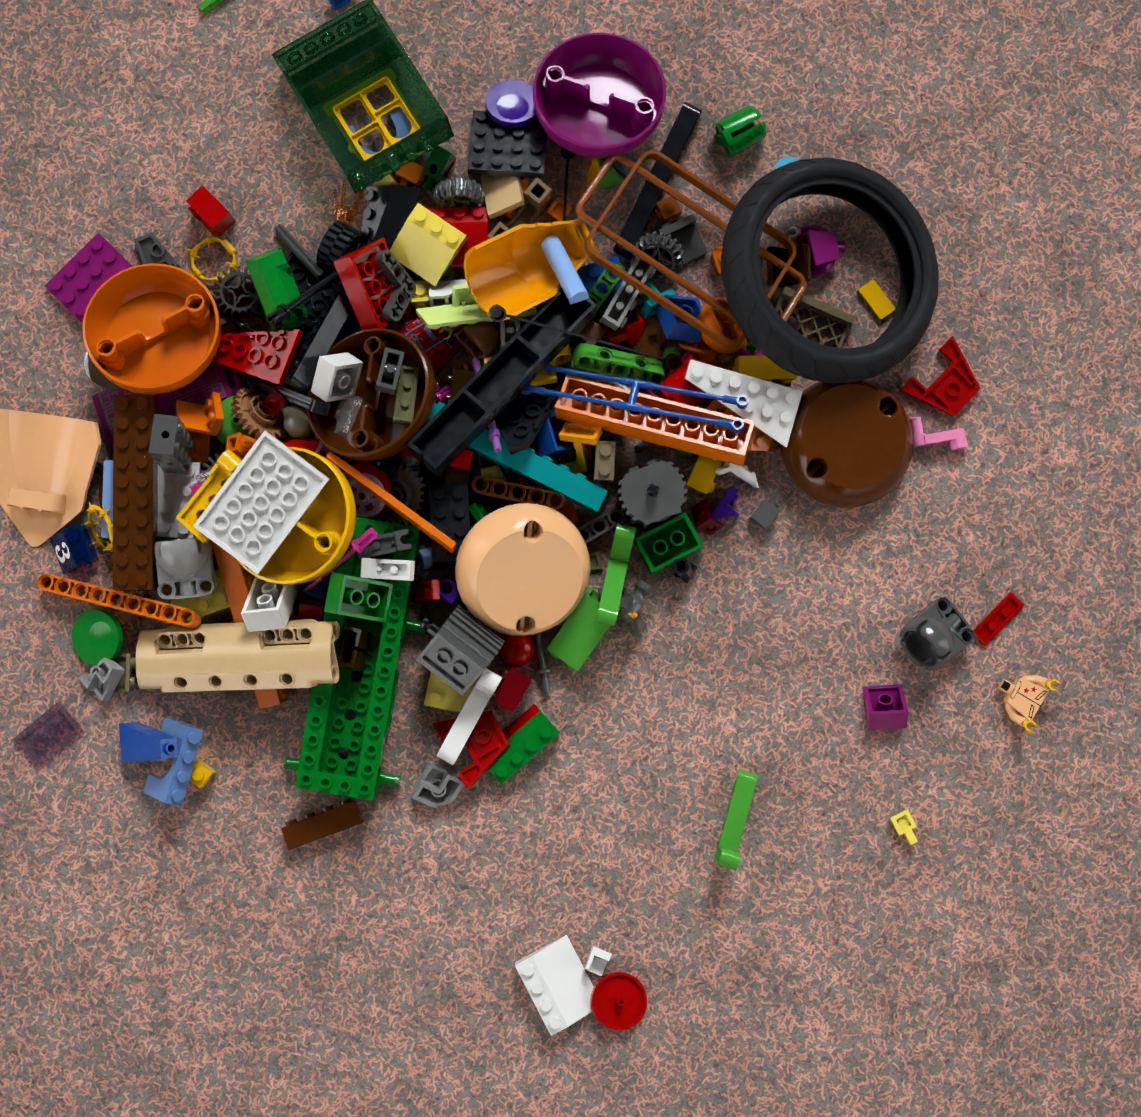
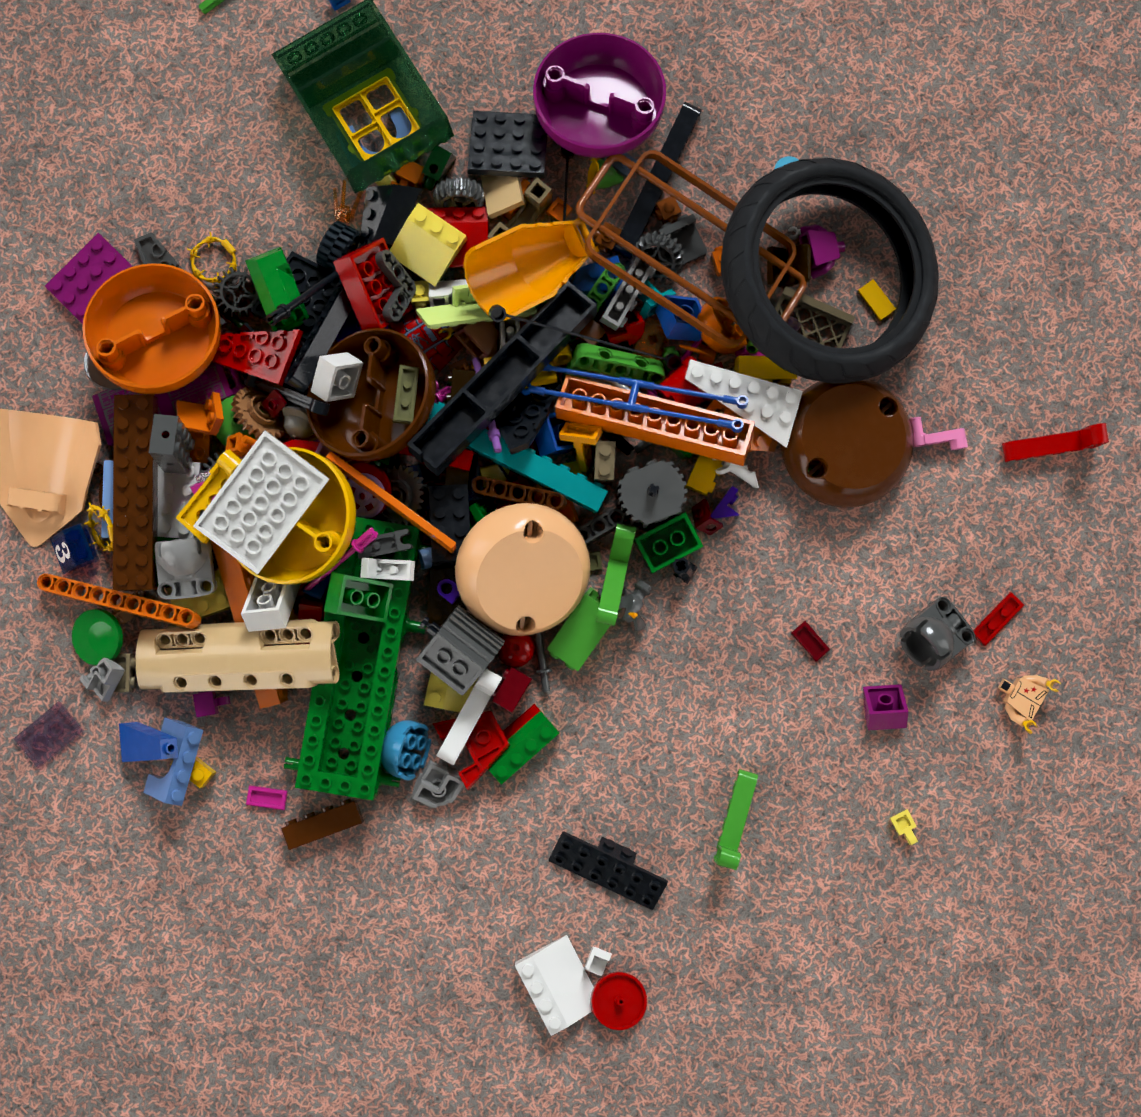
(207, 703): none -> magenta brick
(210, 211): red brick -> none
(266, 797): none -> dark pink tile
(299, 251): dark grey axle -> none
(346, 414): clear tile -> none
(352, 648): dark brown piece -> none
(389, 371): dark grey brick -> none
(396, 754): none -> dark azure cylinder
(425, 591): red tile -> none
(511, 103): piece -> none
(564, 269): light blue brick -> none
(605, 244): none -> dark orange brick
(609, 867): none -> black bracket
(621, 443): none -> black axle
(743, 140): green cylinder -> none
(765, 513): dark grey brick -> none
(810, 641): none -> dark red tile
(951, 388): red wing -> none
(1088, 437): none -> red beam

